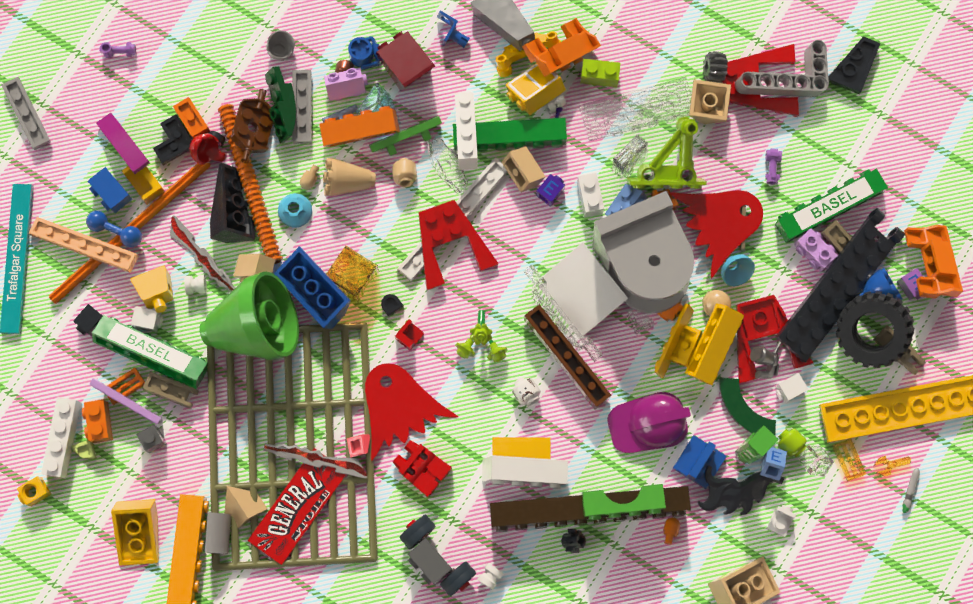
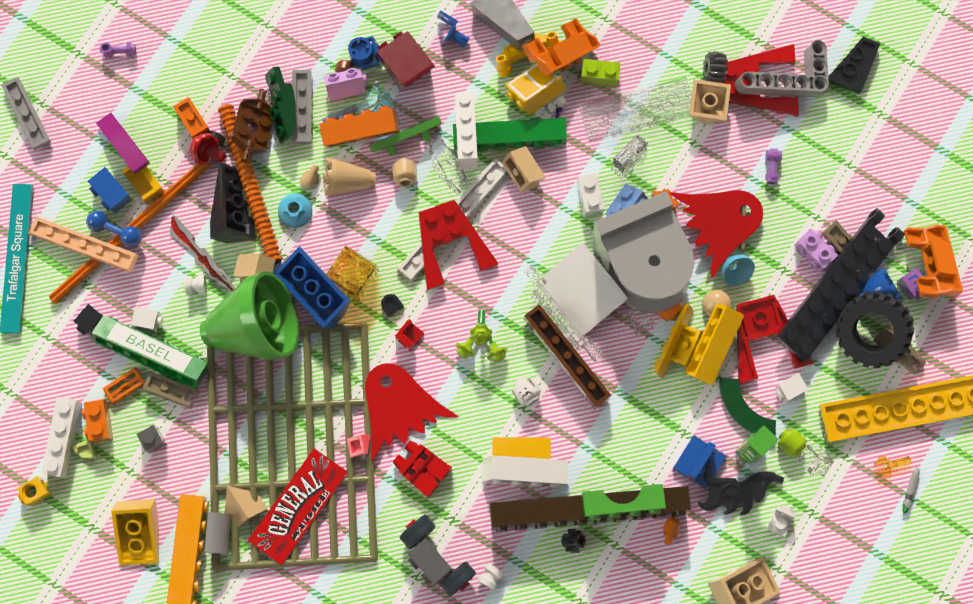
(125, 401): lavender tile -> none
(154, 288): yellow torso -> none
(178, 140): black plate -> none
(280, 45): light grey hair -> none
(347, 466): light grey sword -> none
(550, 189): dark purple brick -> none
(648, 423): magenta piece -> none
(672, 174): lime plate -> none
(764, 357): flat silver piece -> none
(773, 463): medium blue brick -> none
(830, 205): brick -> none
(856, 457): clear yellow tile -> none

